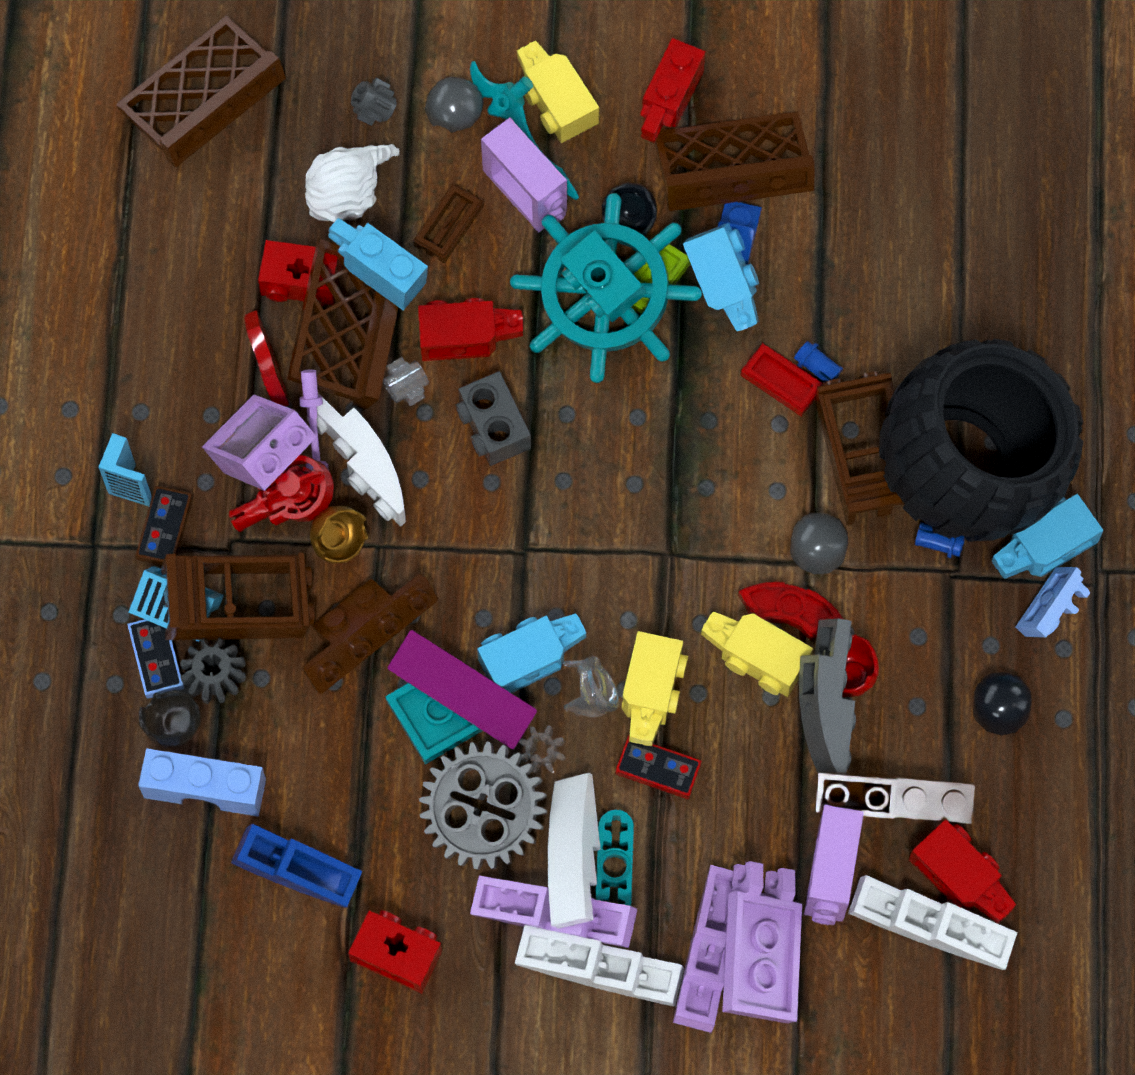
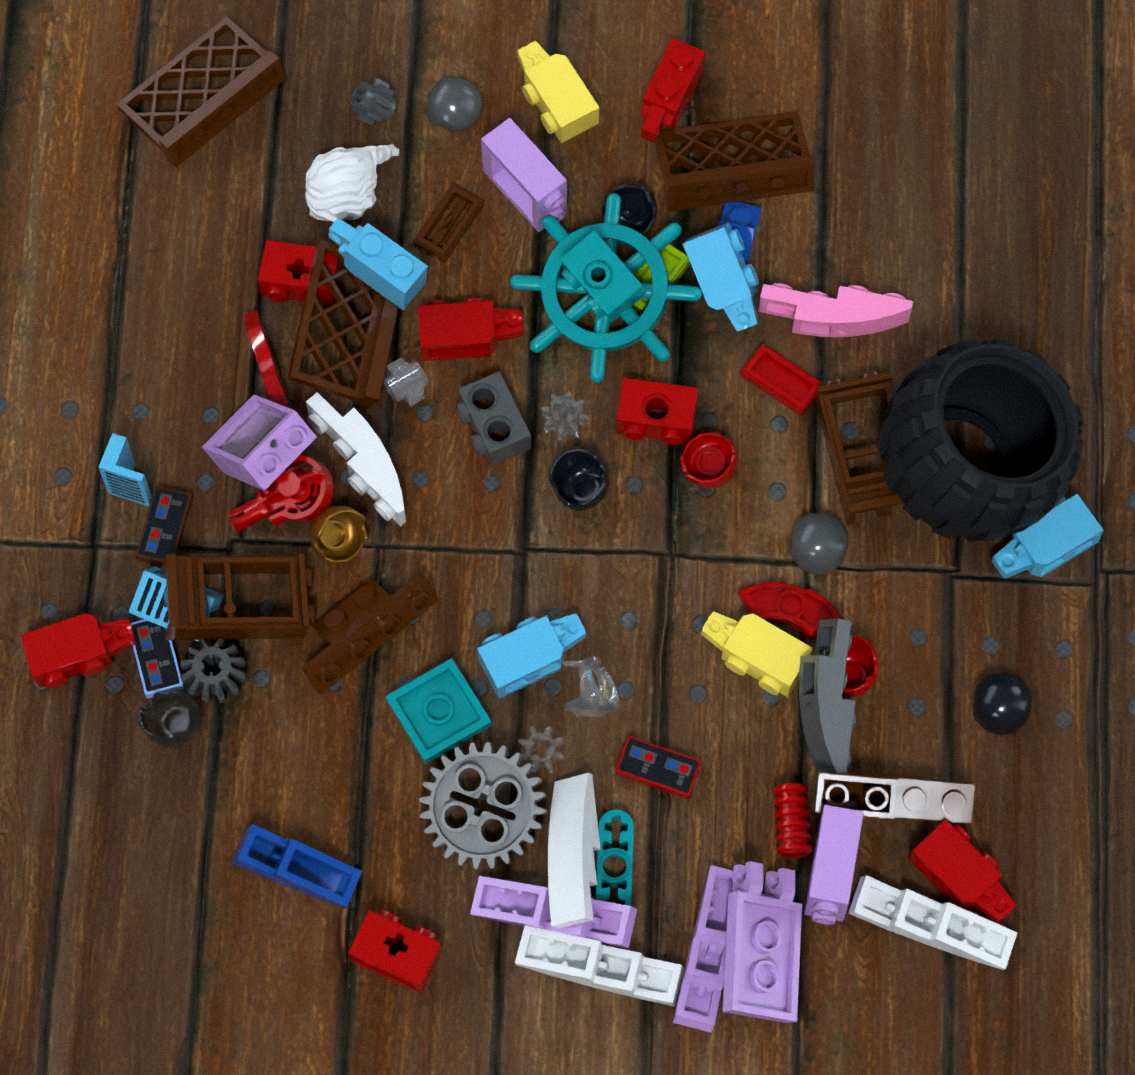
(75, 648): none -> red hinge
(224, 783): light blue arch -> none
(311, 400): lavender piece -> none
(462, 689): magenta sticker -> none
(509, 103): teal piece -> none
(564, 426): none -> clear gear
(579, 479): none -> black hair
(642, 396): none -> red brick
(650, 685): light yellow hinge -> none
(709, 460): none -> red hair
(792, 820): none -> red piece
(817, 362): blue pin -> none
(850, 315): none -> bright pink slope
(937, 542): blue pin -> none
(1051, 601): light blue plate -> none

